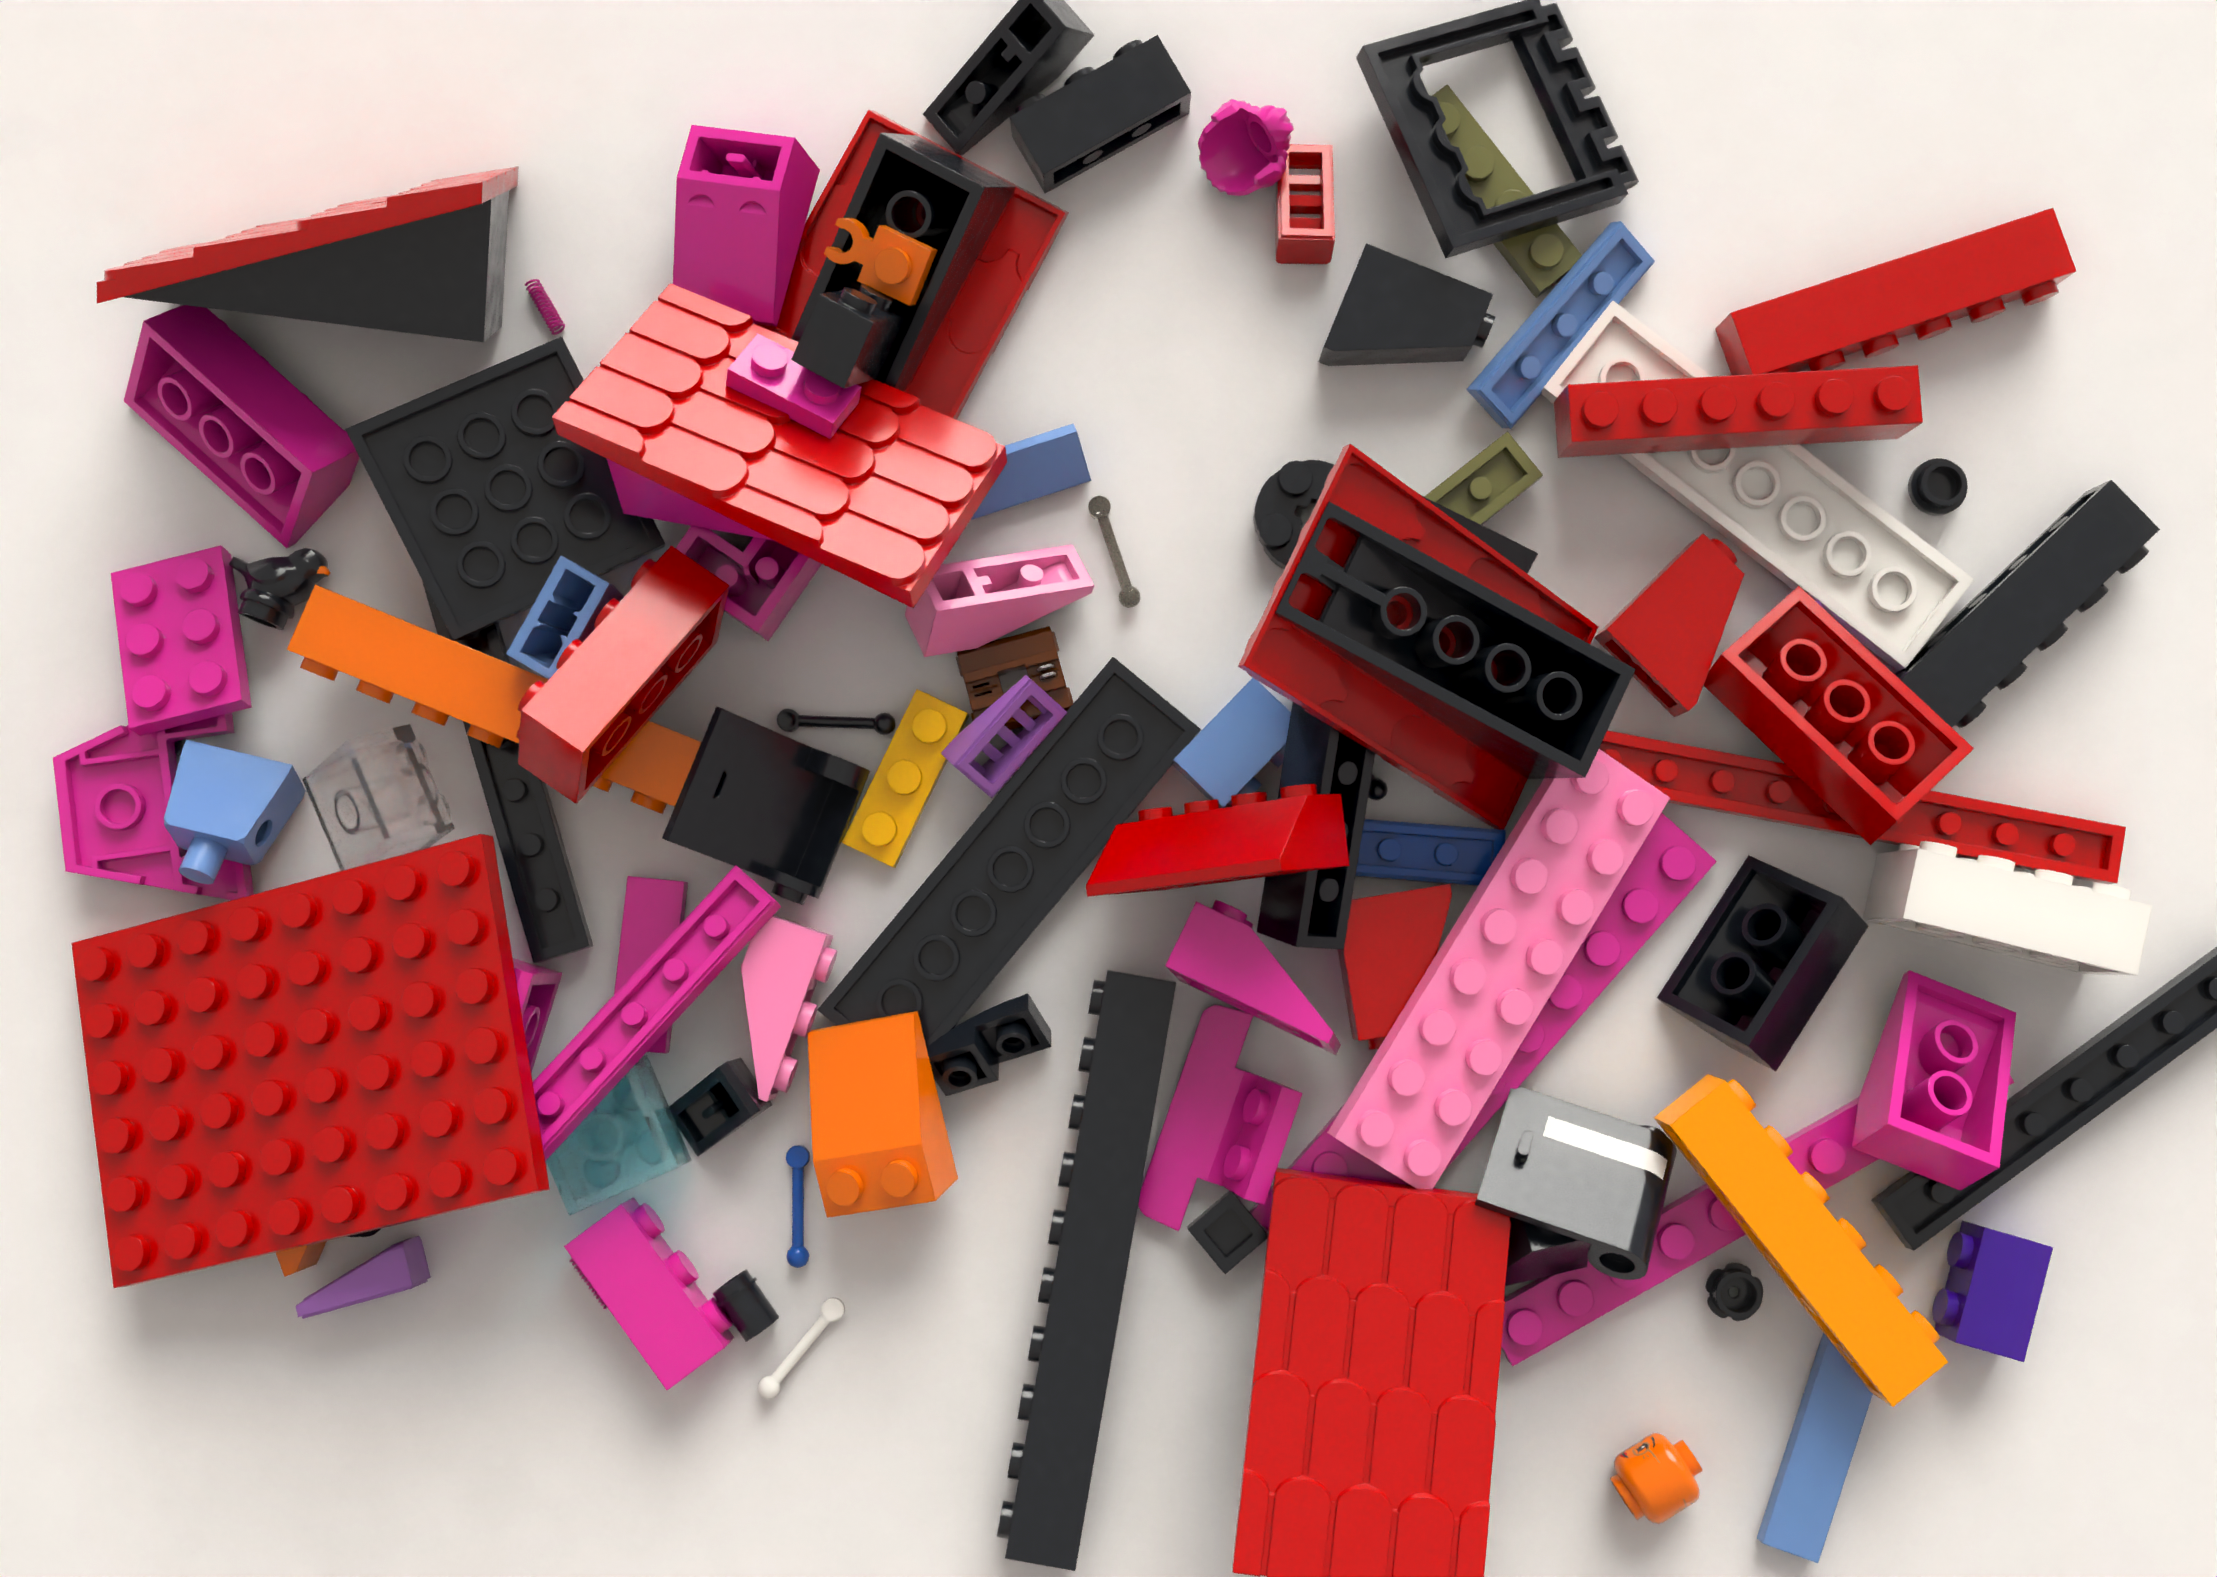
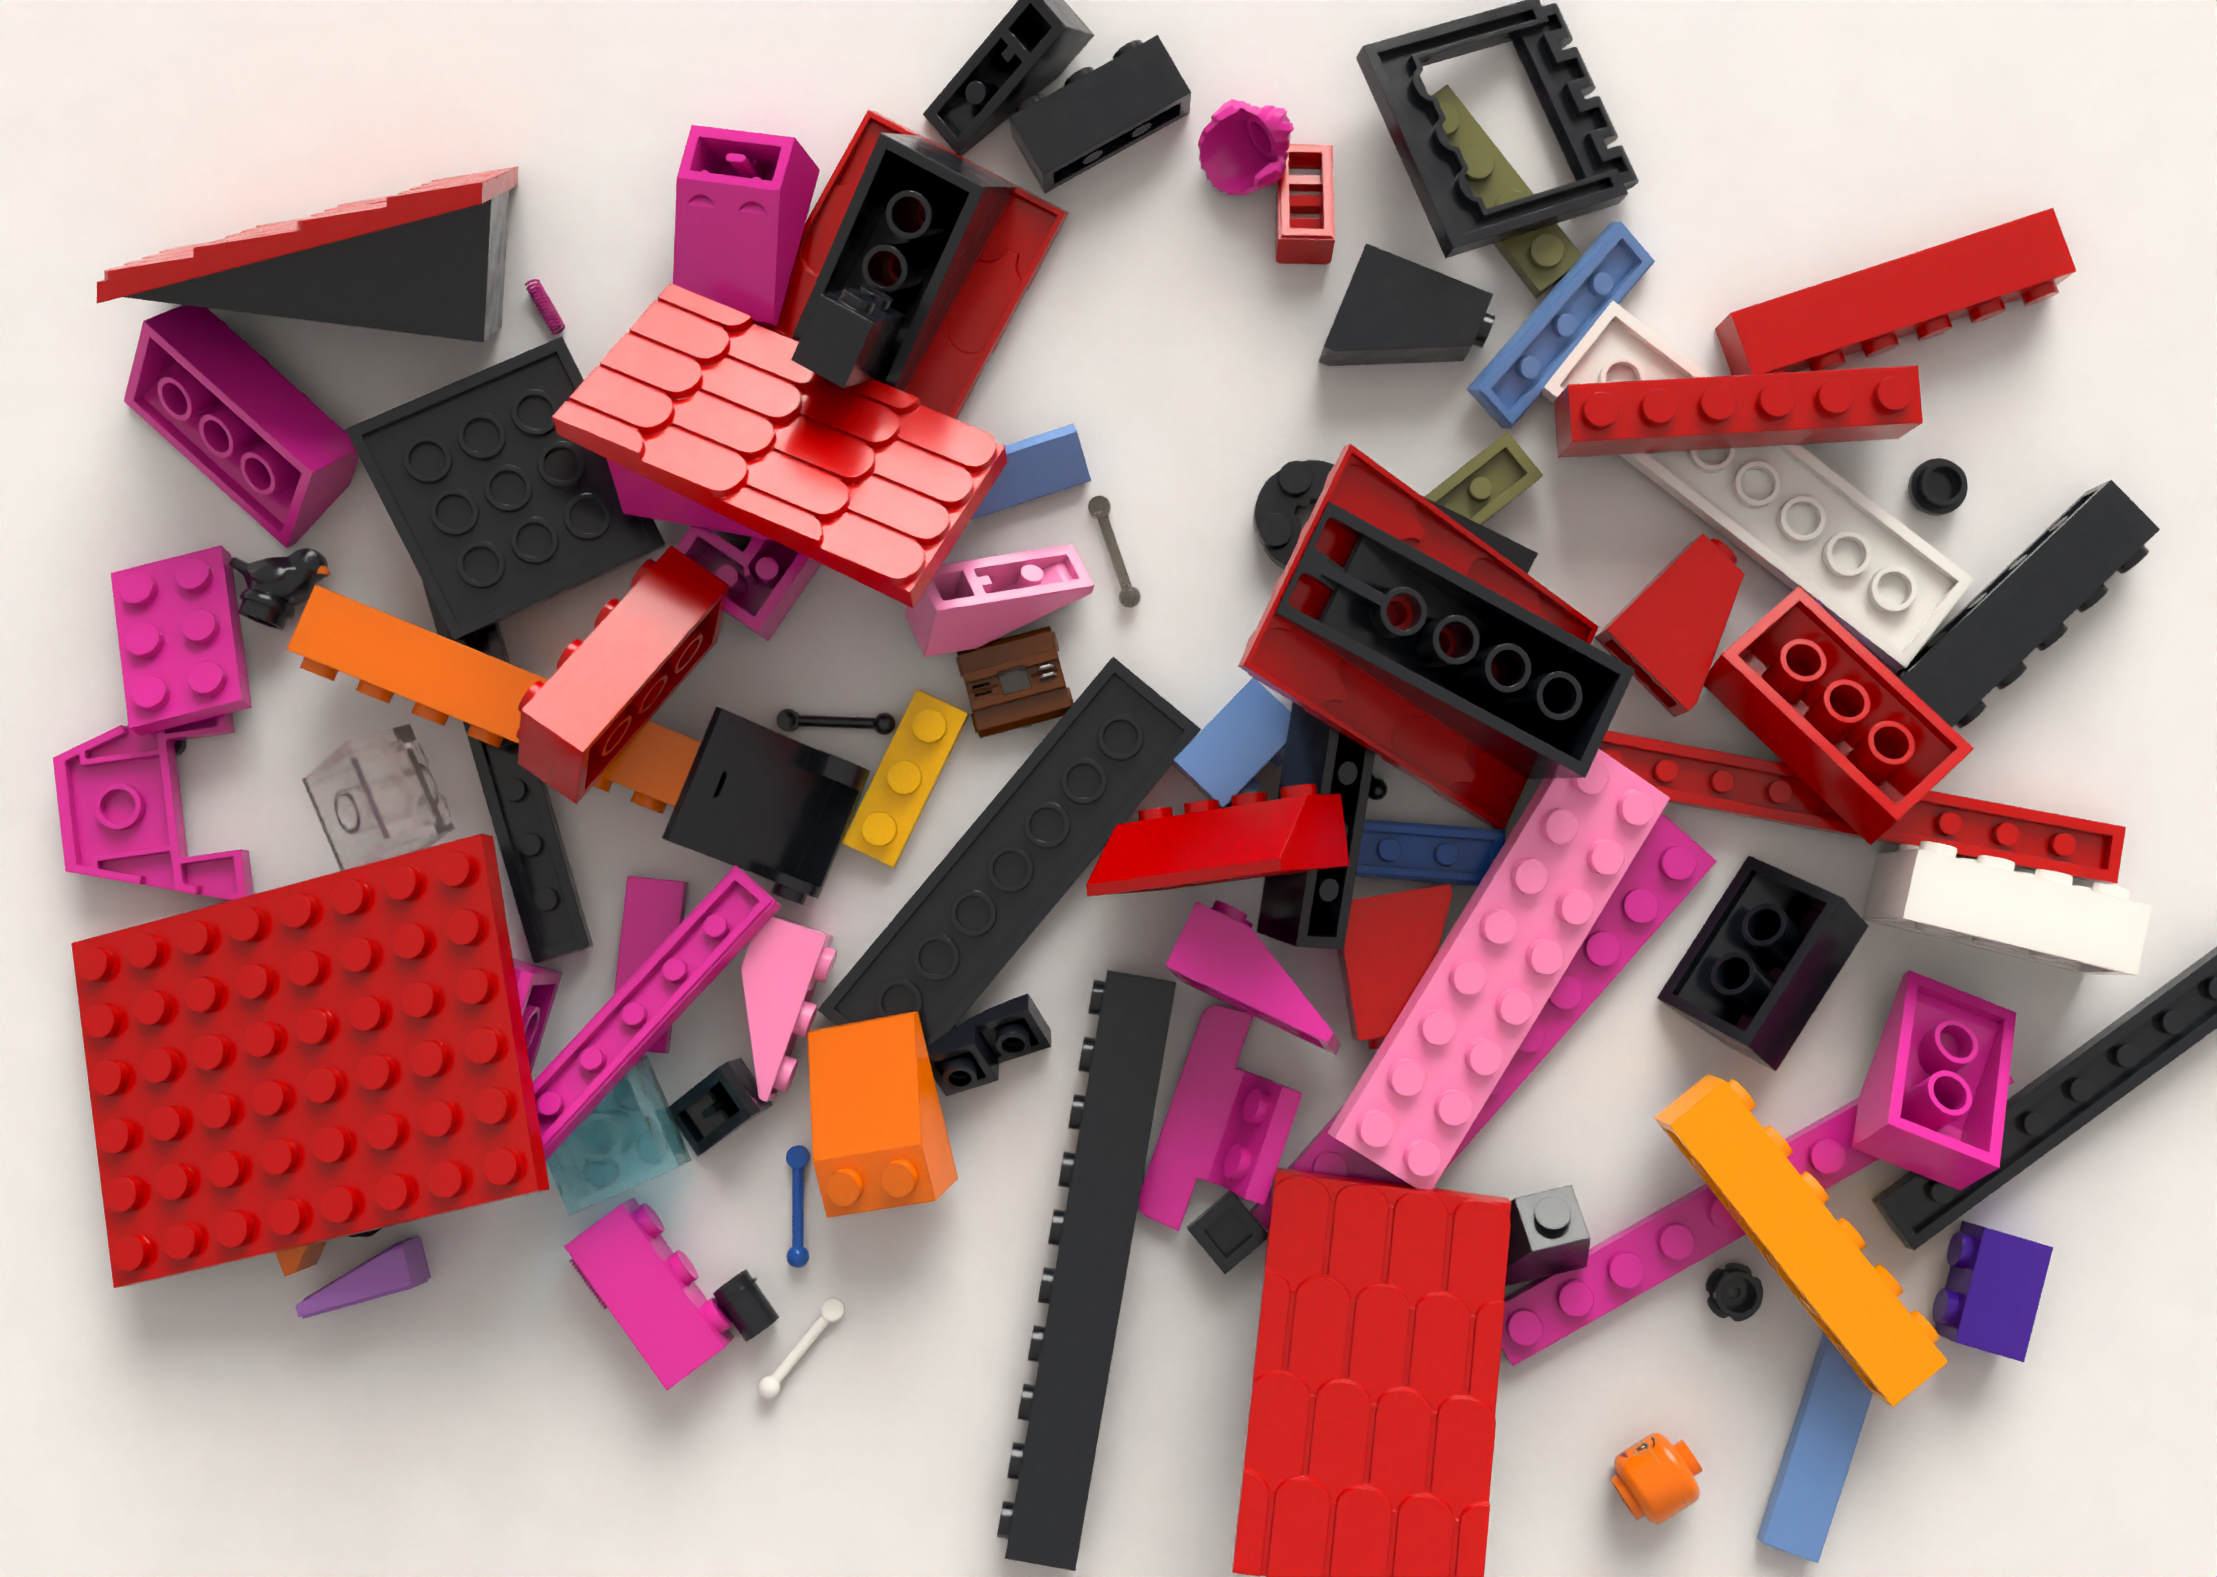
(227, 807): medium blue torso -> none
(560, 615): medium blue torso -> none
(771, 377): dark pink plate -> none
(889, 261): orange plate -> none
(1006, 761): medium lavender slope -> none
(1581, 1178): door -> none

